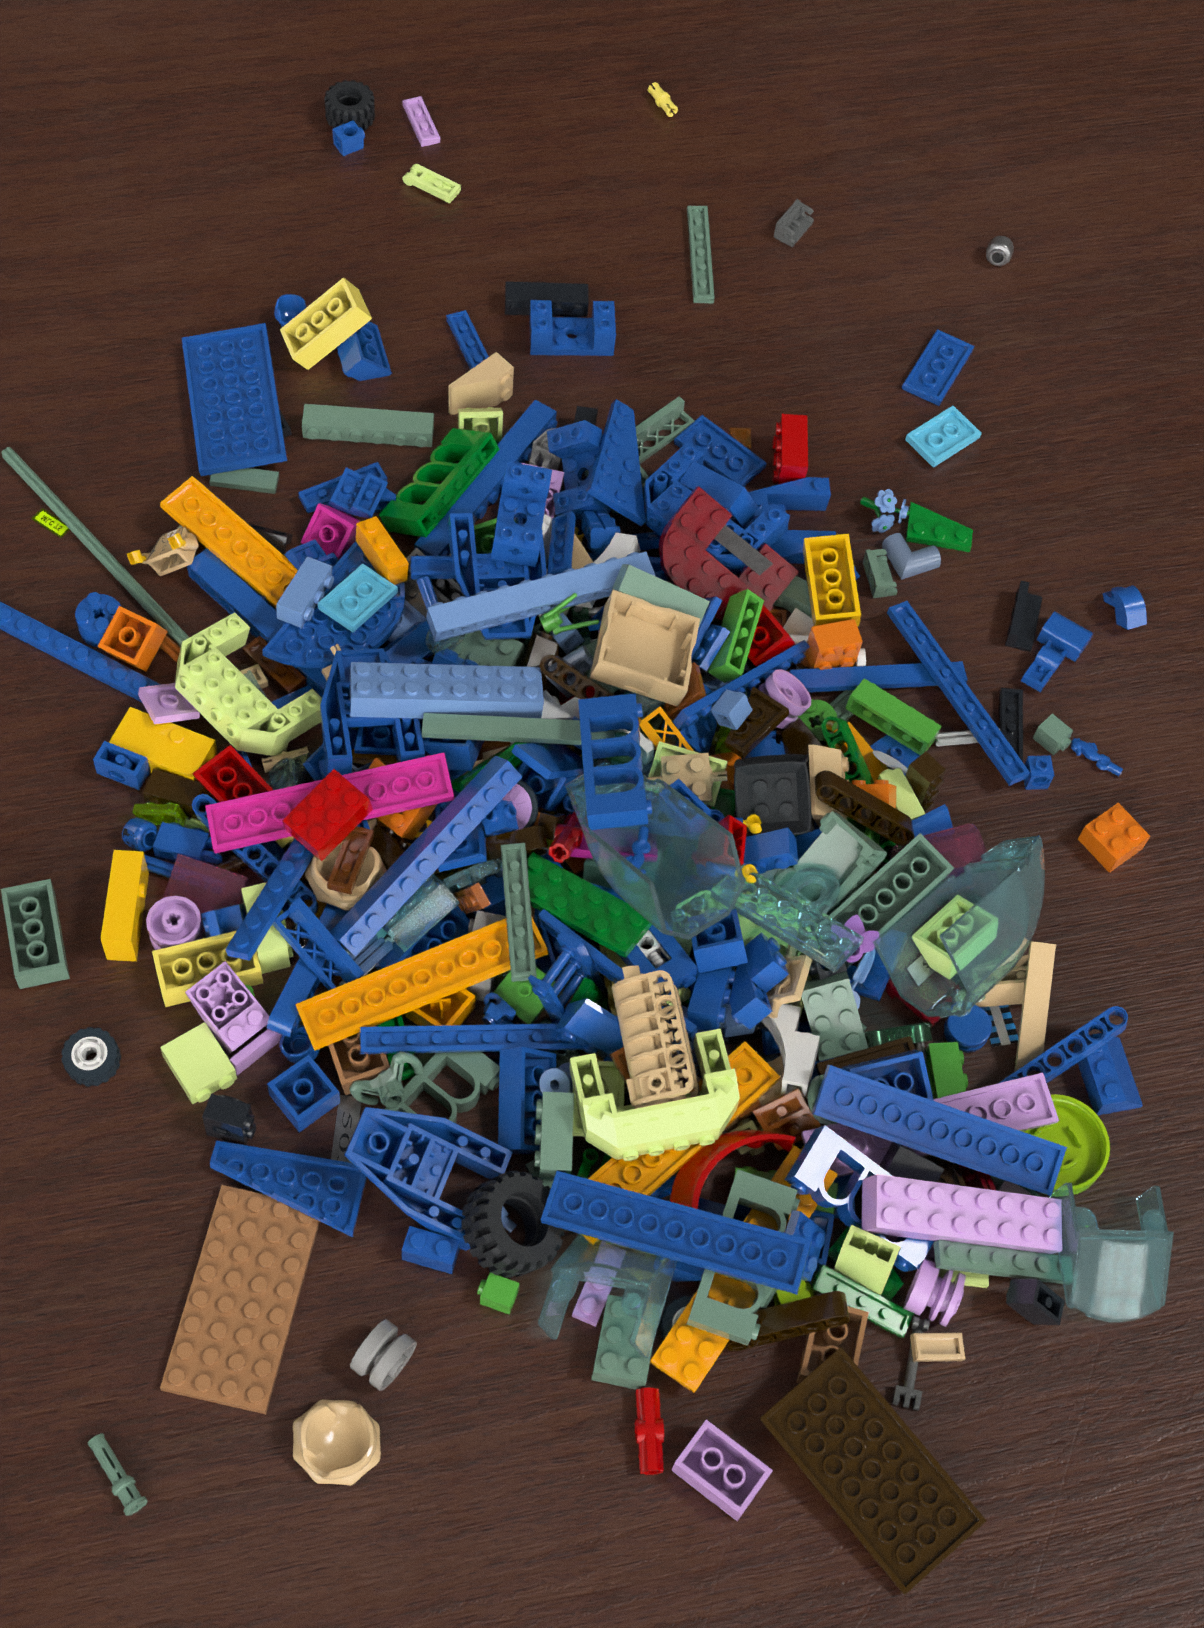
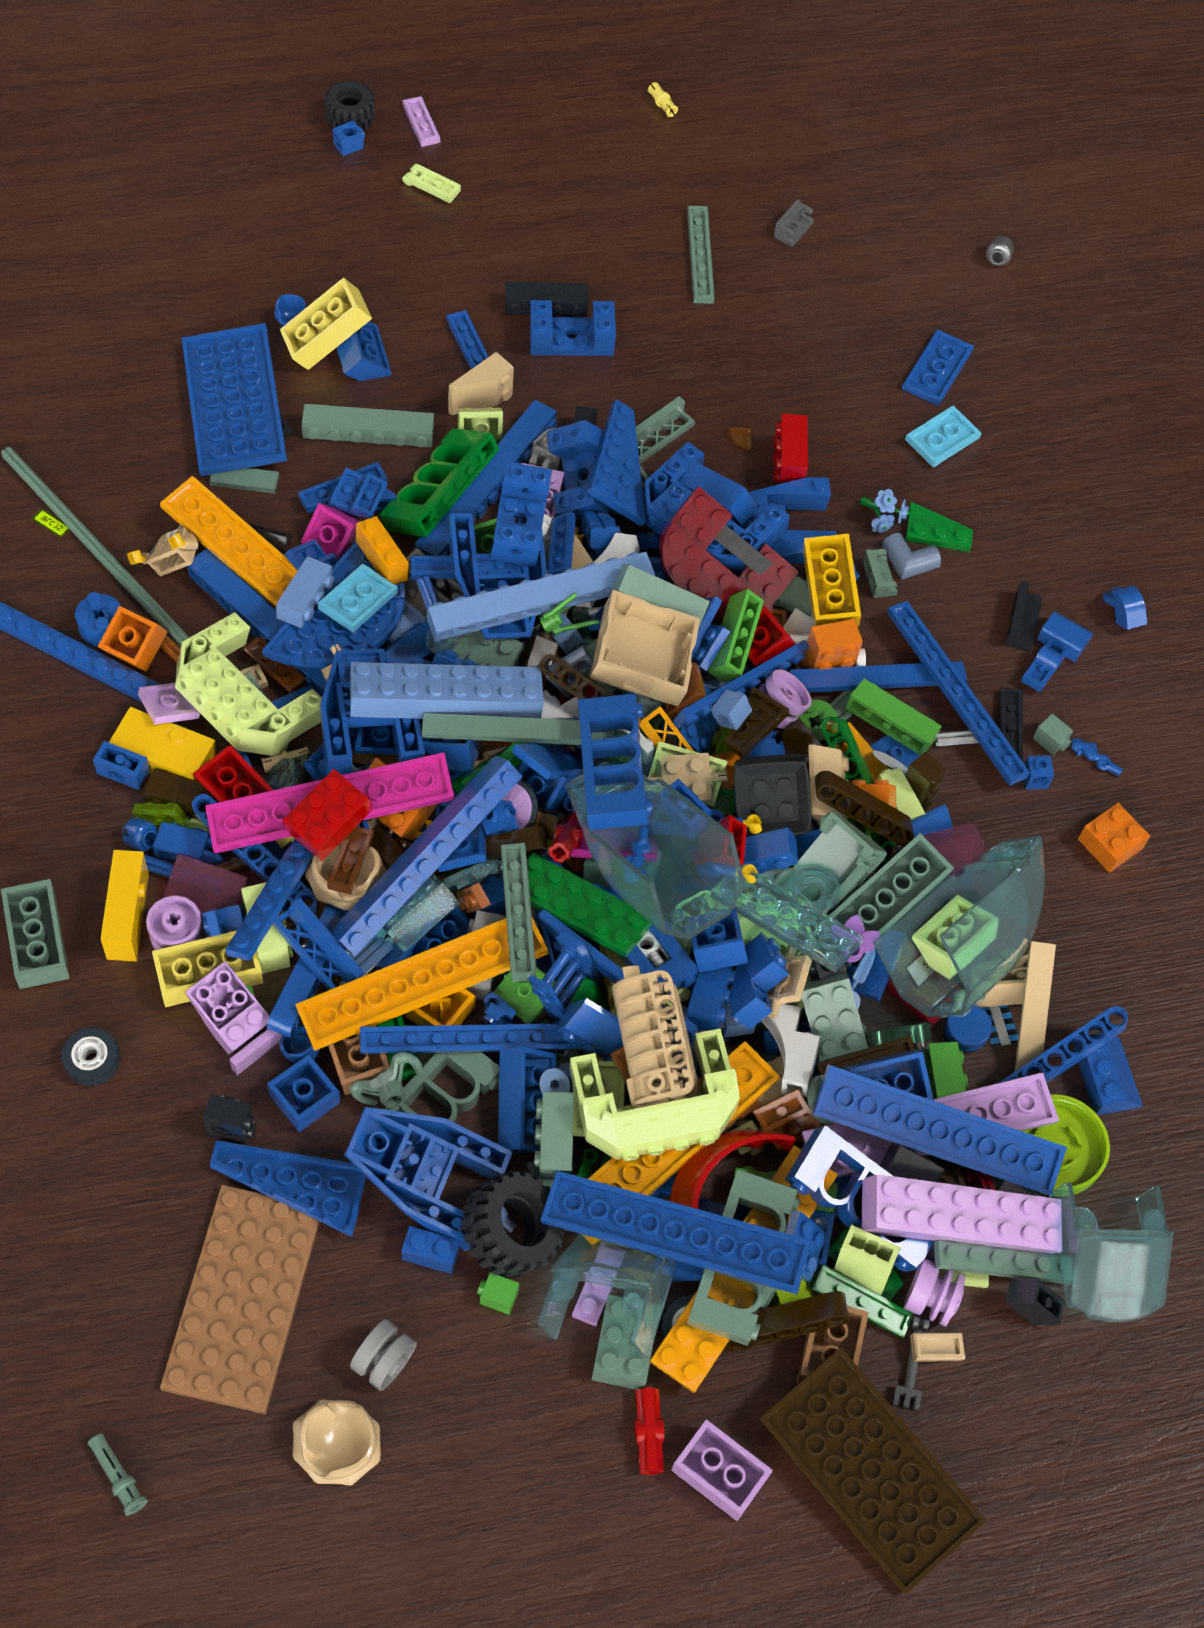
(199, 1063): yellowish green brick -> none
(346, 1122): flat silver sticker -> none
(721, 451): blue tile -> none

